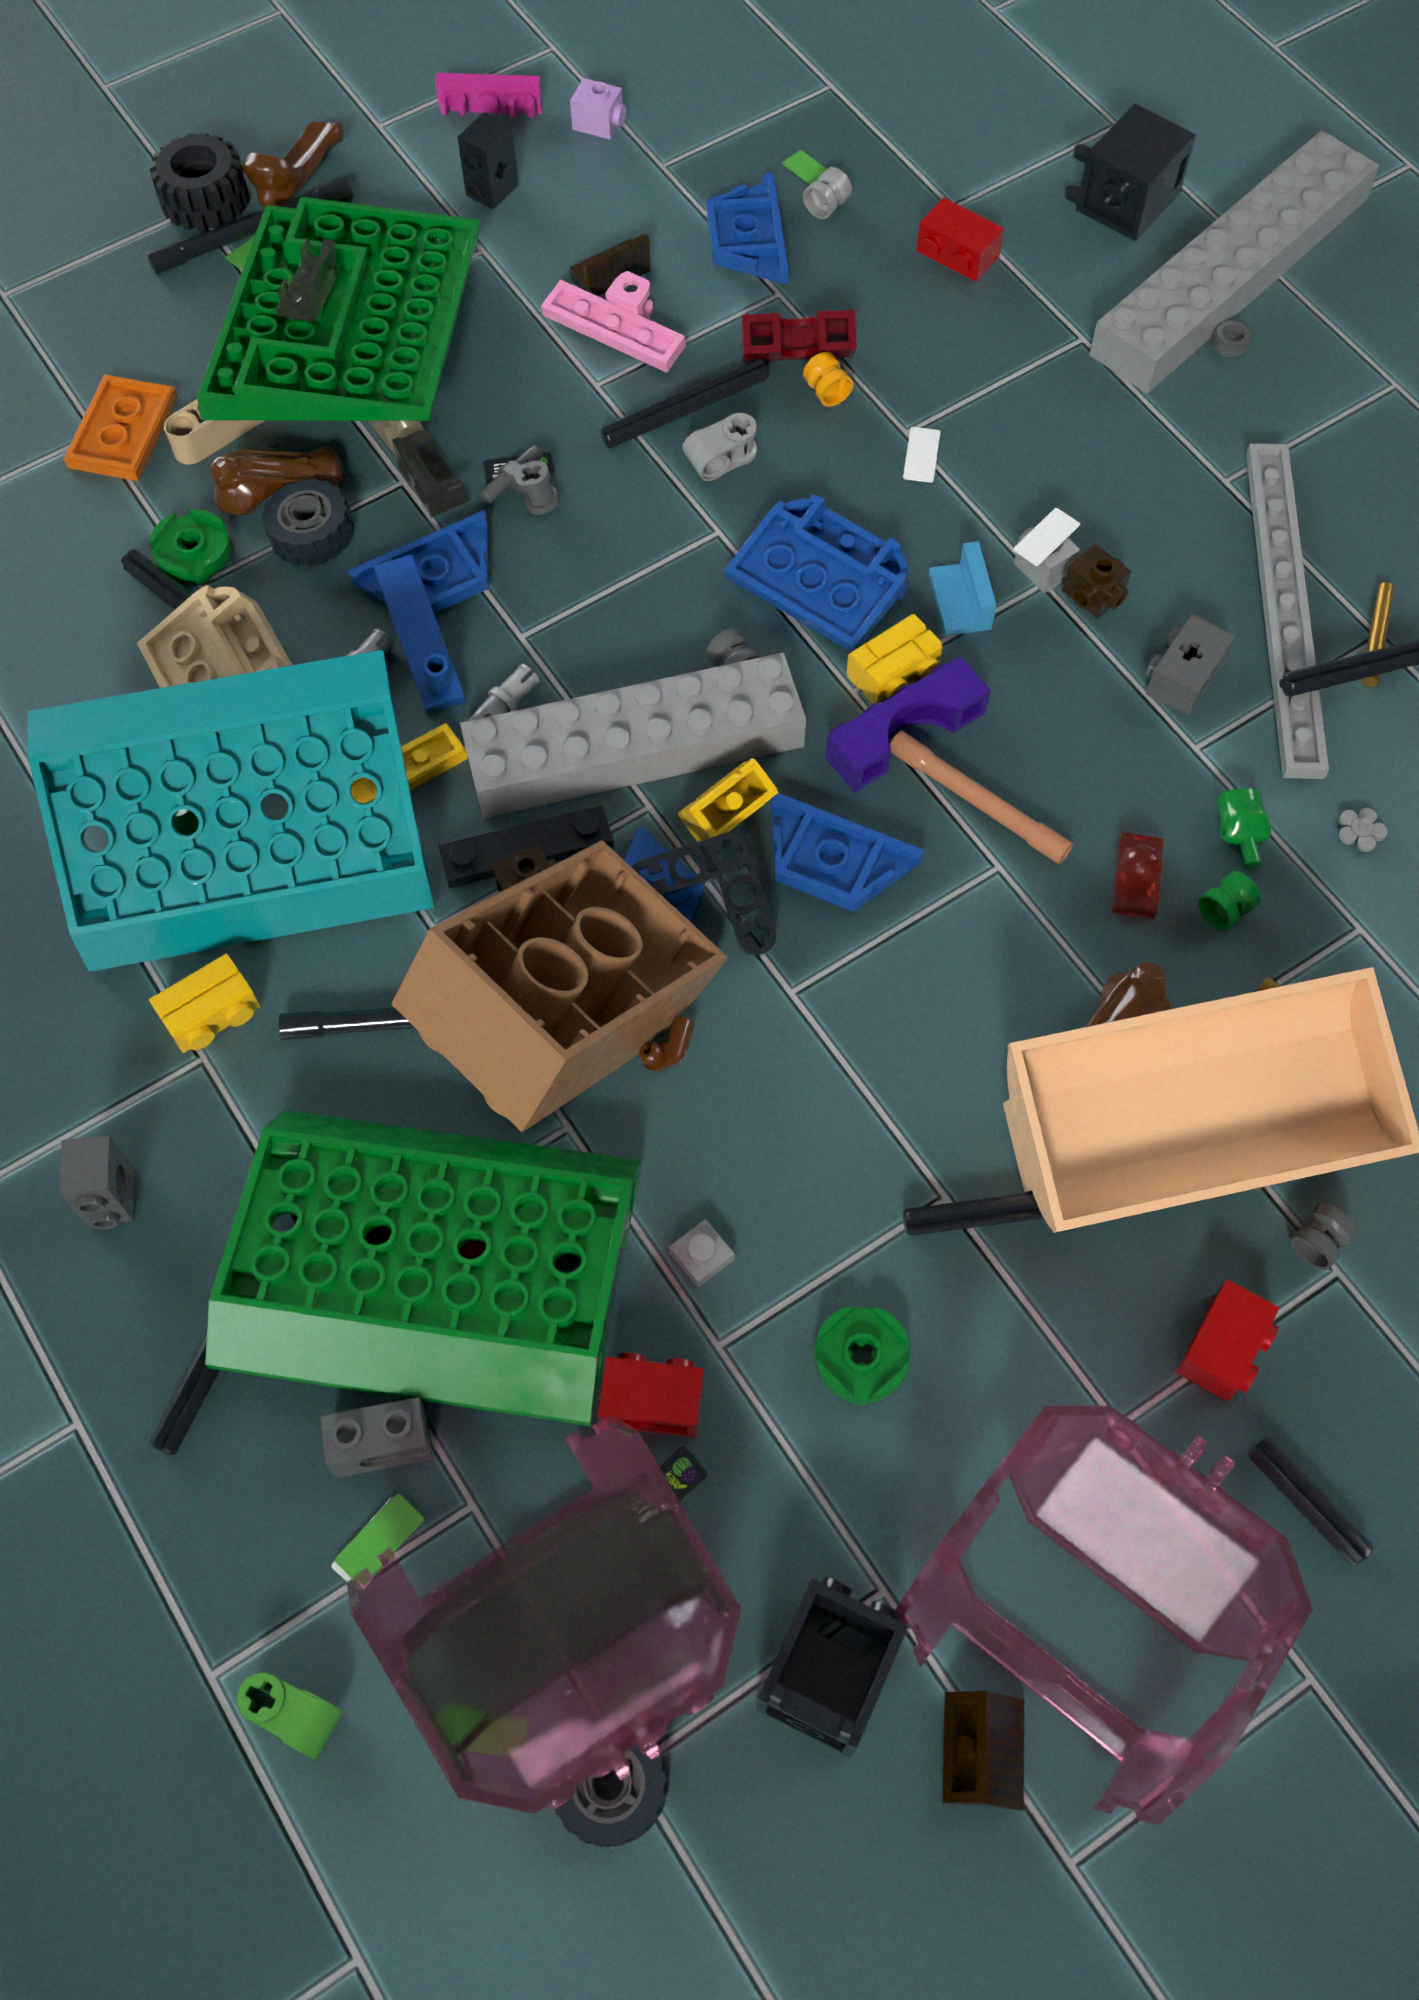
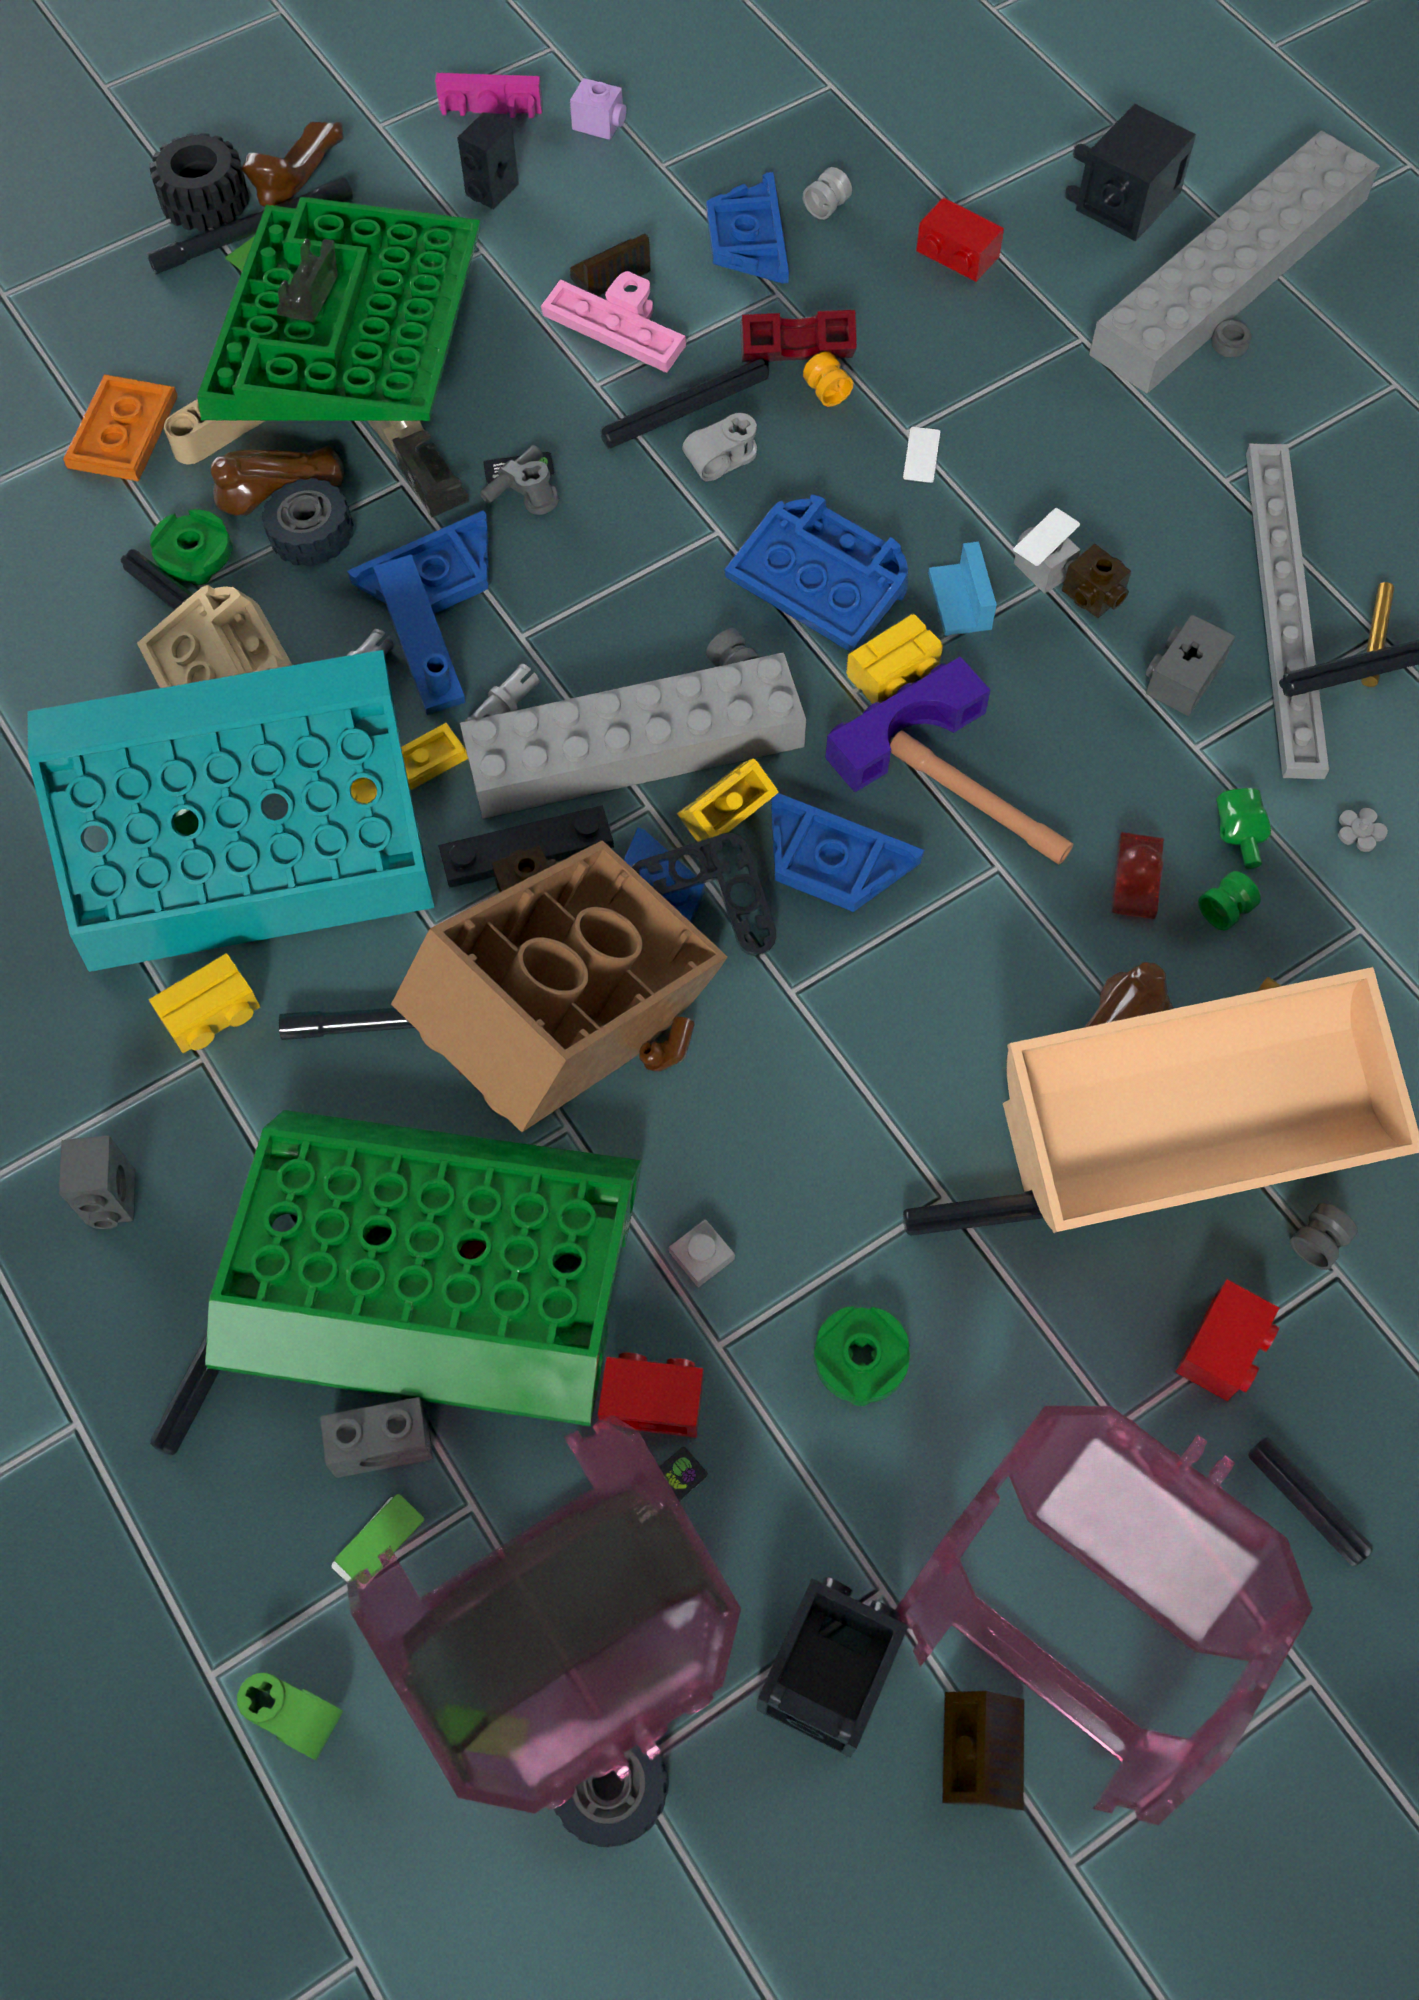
(804, 167): bright green sticker -> none

